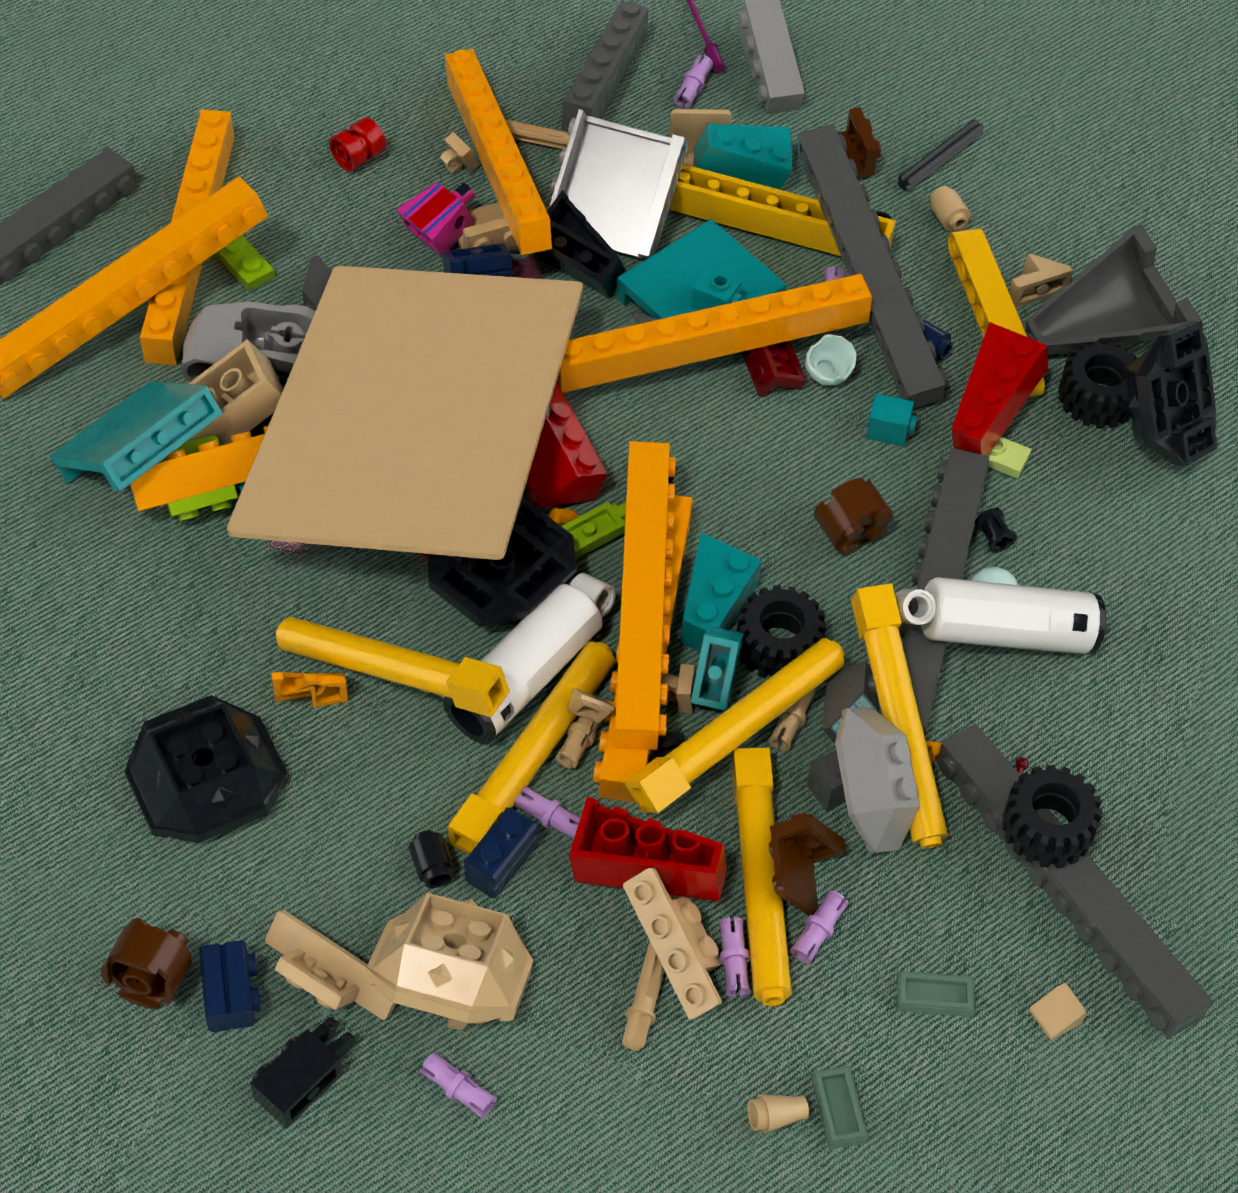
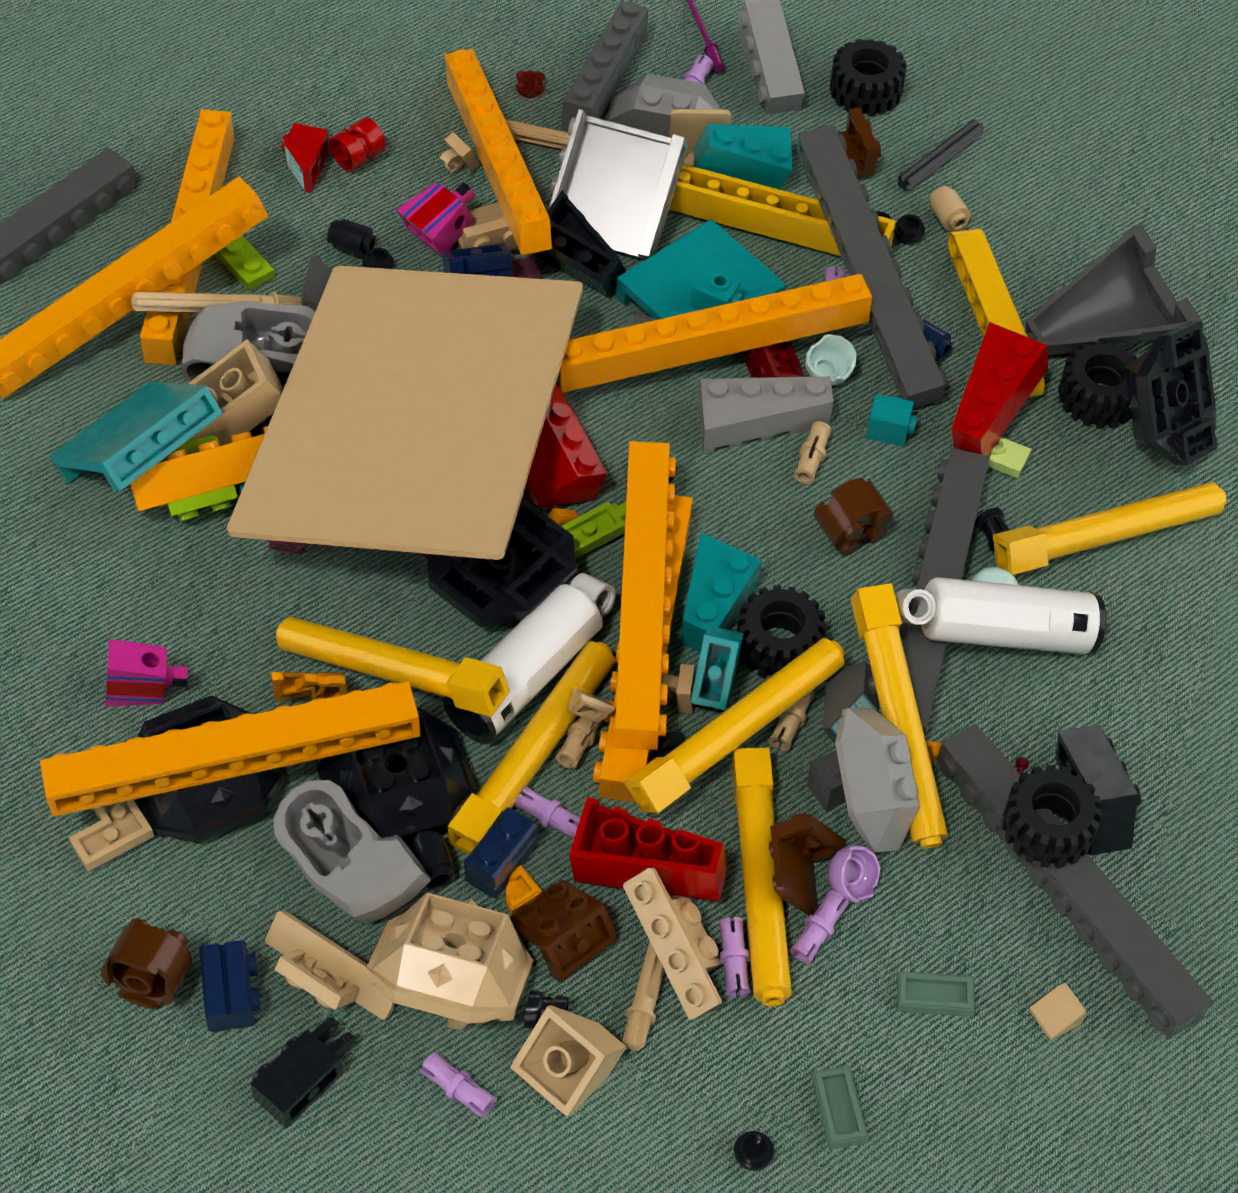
(118, 831): none -> tan plate
(139, 674): none -> dark pink torso
(196, 301): none -> tan axle
(229, 748): none -> light orange brick
(306, 153): none -> red slope
(344, 854): none -> light grey piece
(351, 237): none -> black brick
(378, 259): none -> black plate
(417, 799): none -> black piece
(520, 890): none -> light orange tile
(530, 83): none -> clear red plate
(537, 1004): none -> black wheel
(566, 927): none -> reddish brown bracket
(567, 1058): none -> tan slope
(653, 97): none -> light grey wedge
(753, 1151): none -> black plate
(760, 408): none -> light grey wedge
(776, 1111): tan cone -> none
(808, 466): none -> tan pin
(854, 873): none -> lavender hair
(868, 76): none -> black tyre
(909, 228): none -> black plate
(1032, 547): none -> yellow brick
(1039, 280): tan slope -> none
(1093, 756): none -> black wedge

